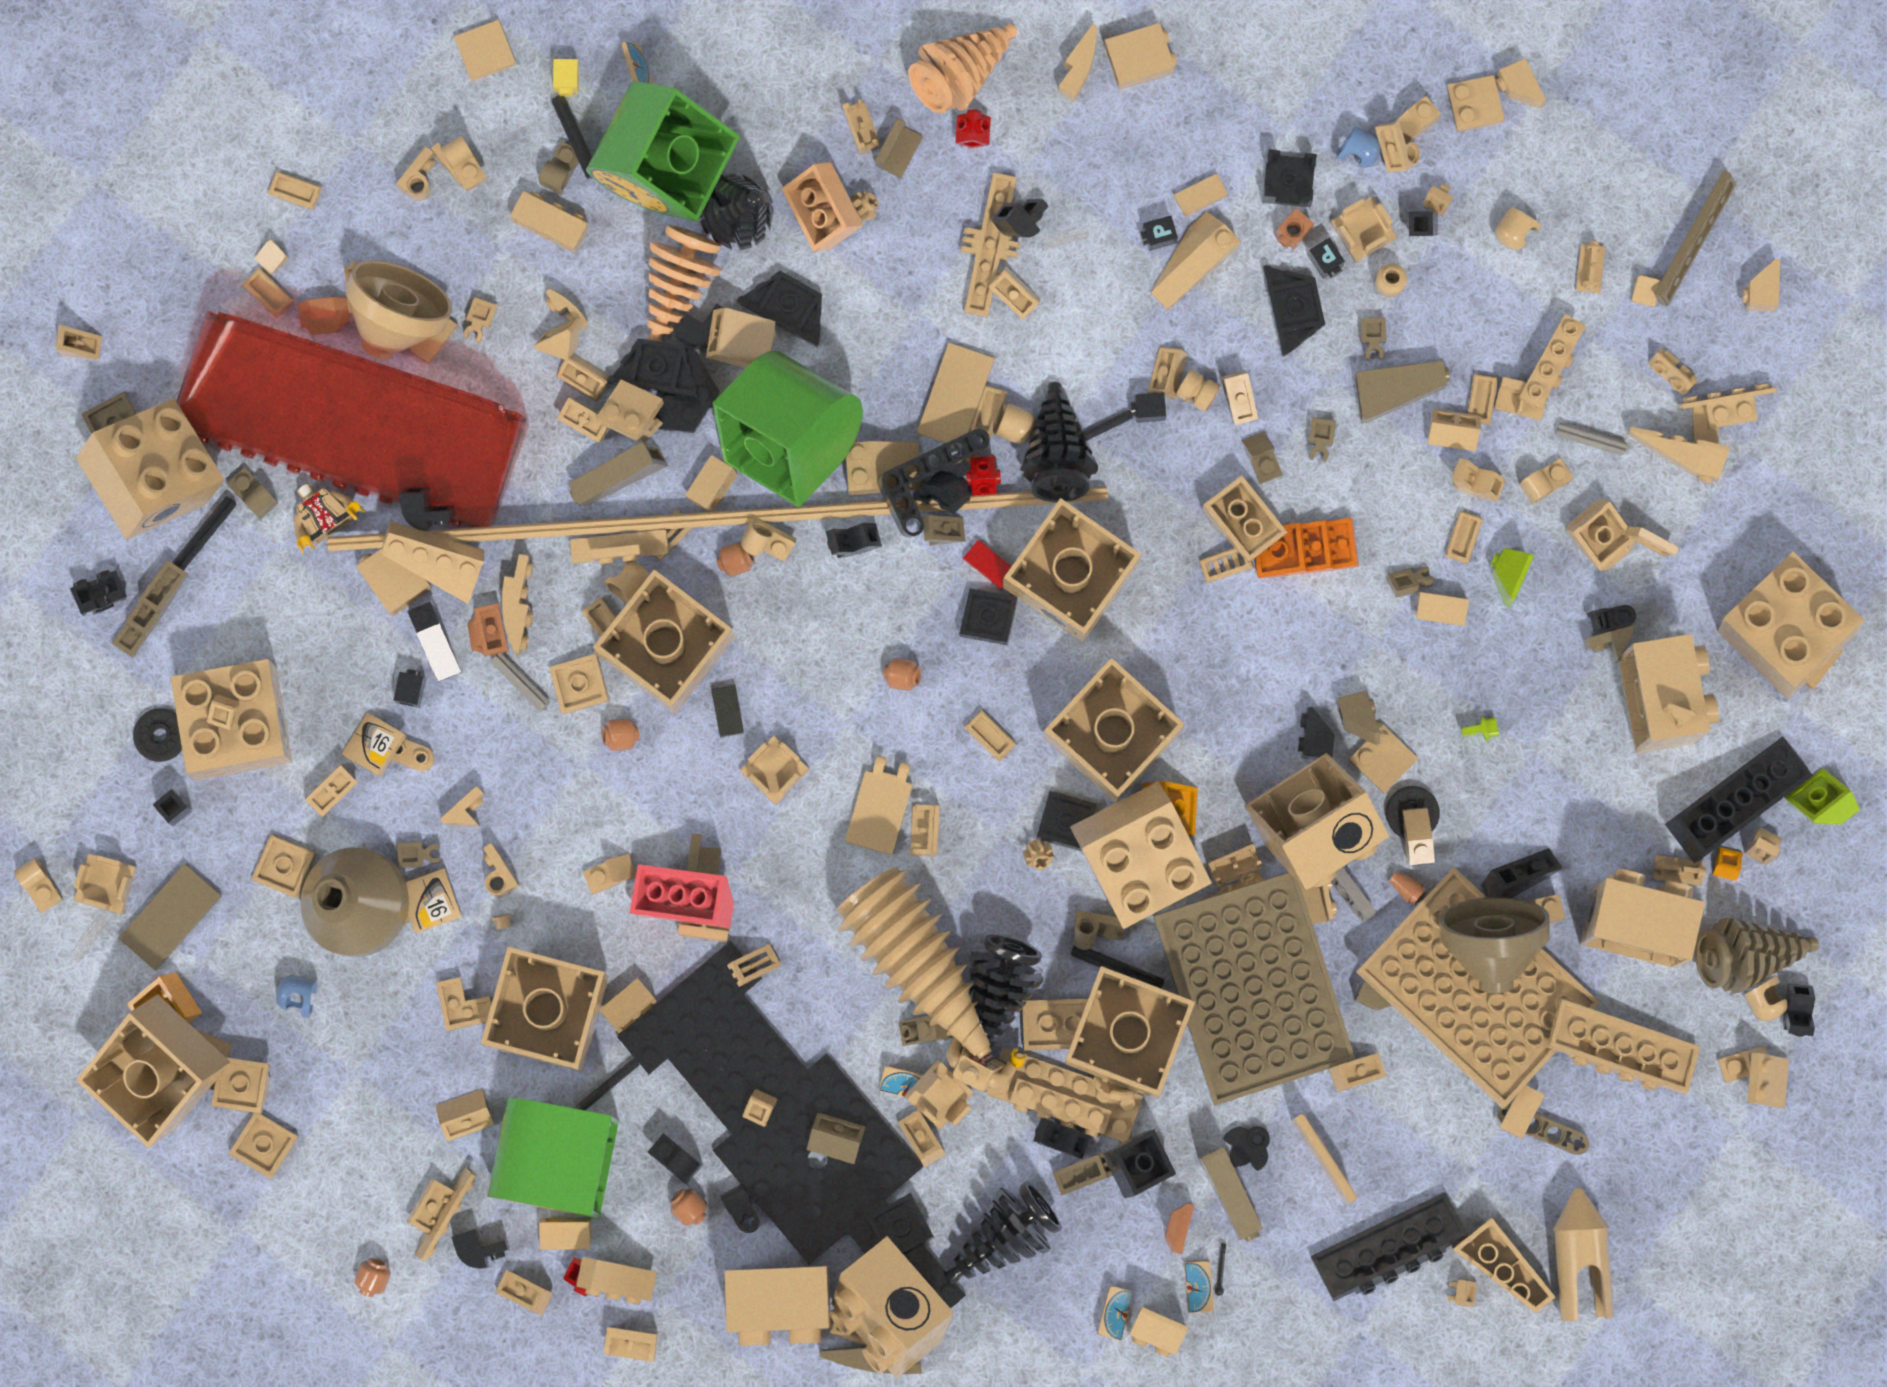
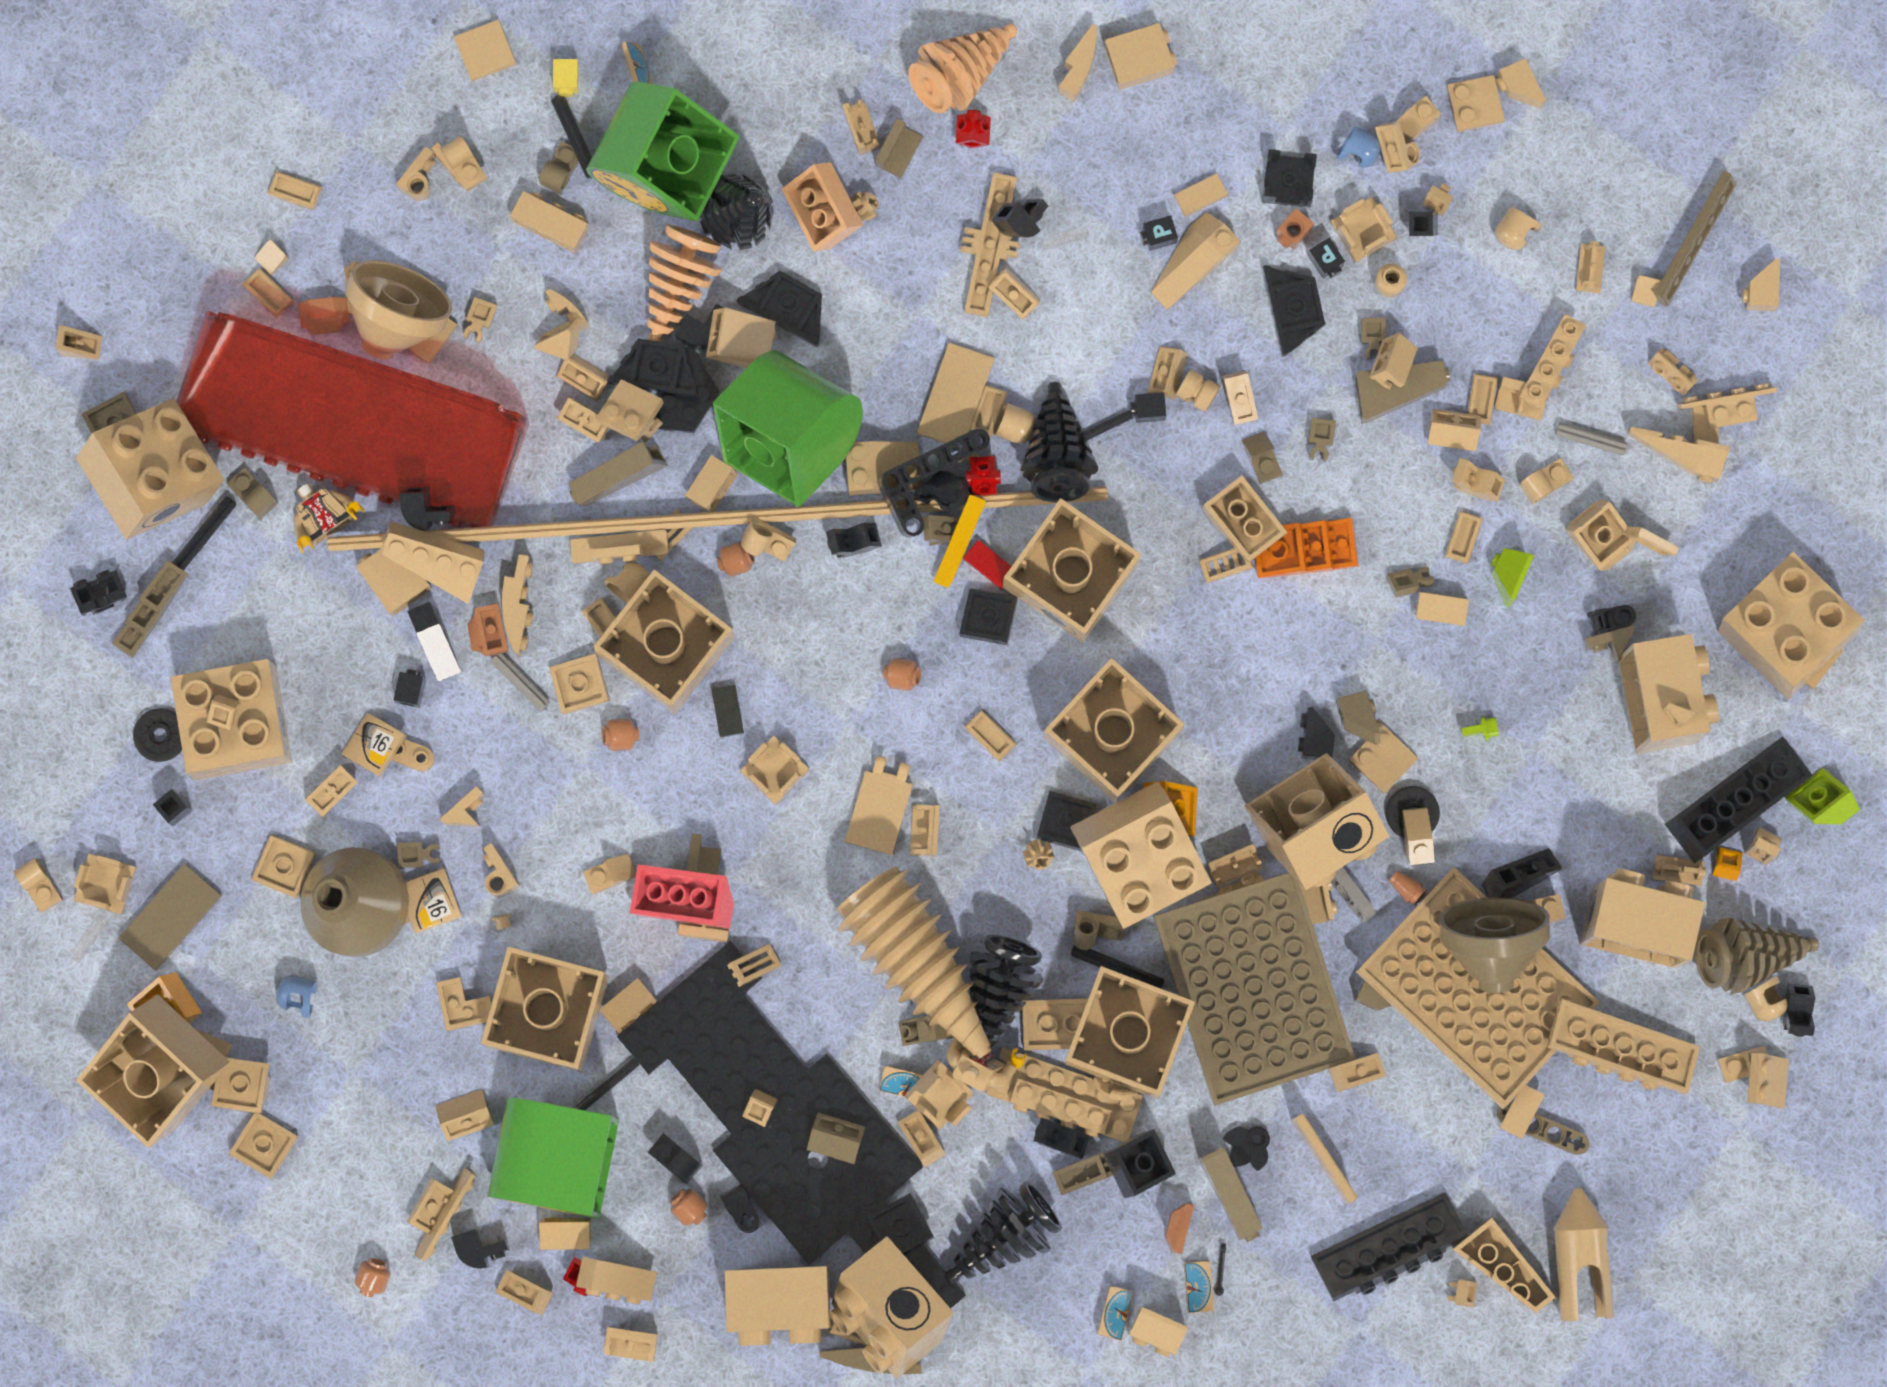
(959, 541): none -> yellow sticker
(1393, 361): none -> tan hinge

